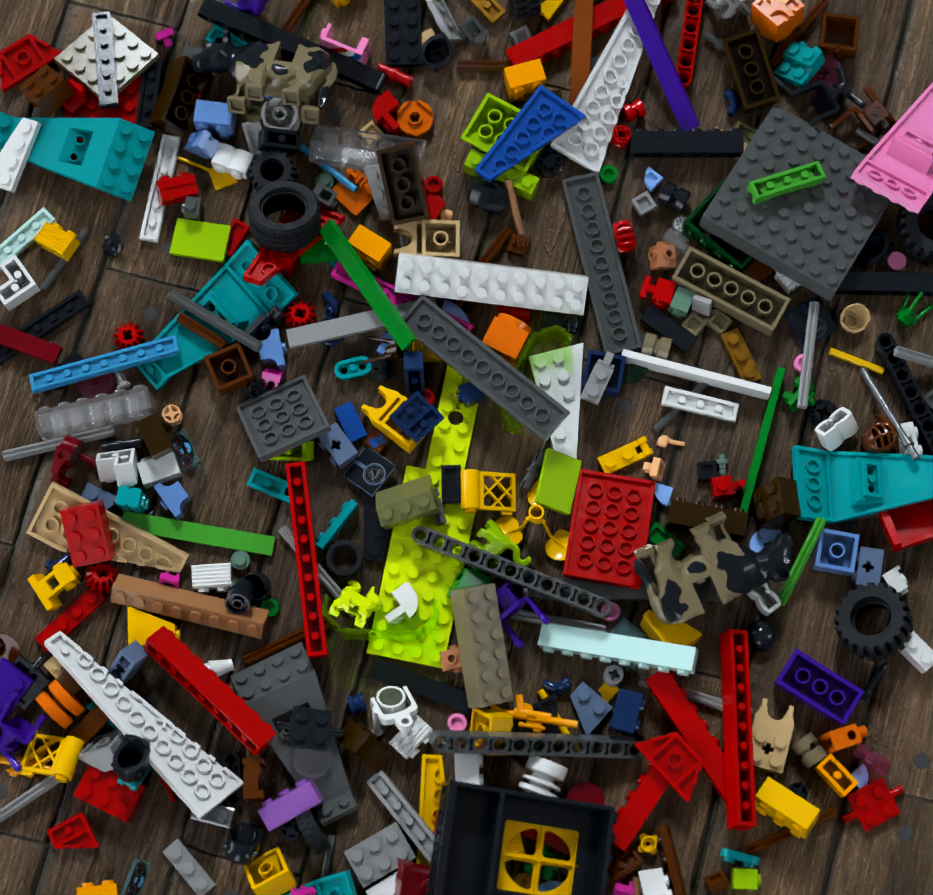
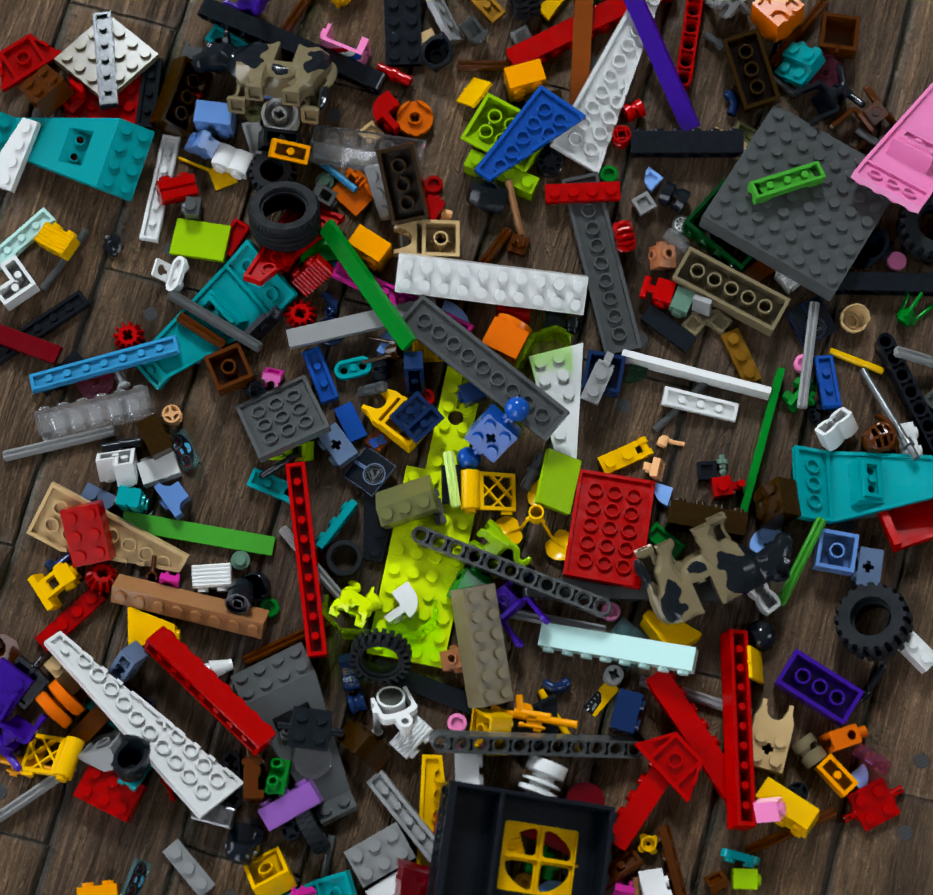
(65, 456): dark red piece -> none
(73, 834): red wing -> none
(153, 569): none -> reddish brown hand
(165, 36): dark pink tile -> none
(174, 274): none -> white bracket
(274, 350): medium blue brick -> none
(277, 466): none -> black piece
(278, 776): none -> green hips
(289, 151): none -> light orange brick
(311, 274): none -> red brick
(320, 375): none -> blue tile
(350, 680): none -> dark blue leg
(372, 389): none -> dark grey axle
(385, 640): none -> black tyre
(452, 479): none -> yellowish green axle
(474, 92): none -> yellow piece
(493, 433): none -> blue brick
(582, 192): none -> red plate
(589, 707): sand blue wing -> none
(656, 347): dark tan wheel -> none
(755, 664): none -> yellow piece
(769, 809): none -> bright pink brick
(827, 382): none -> blue tile
(895, 580): white brick -> none

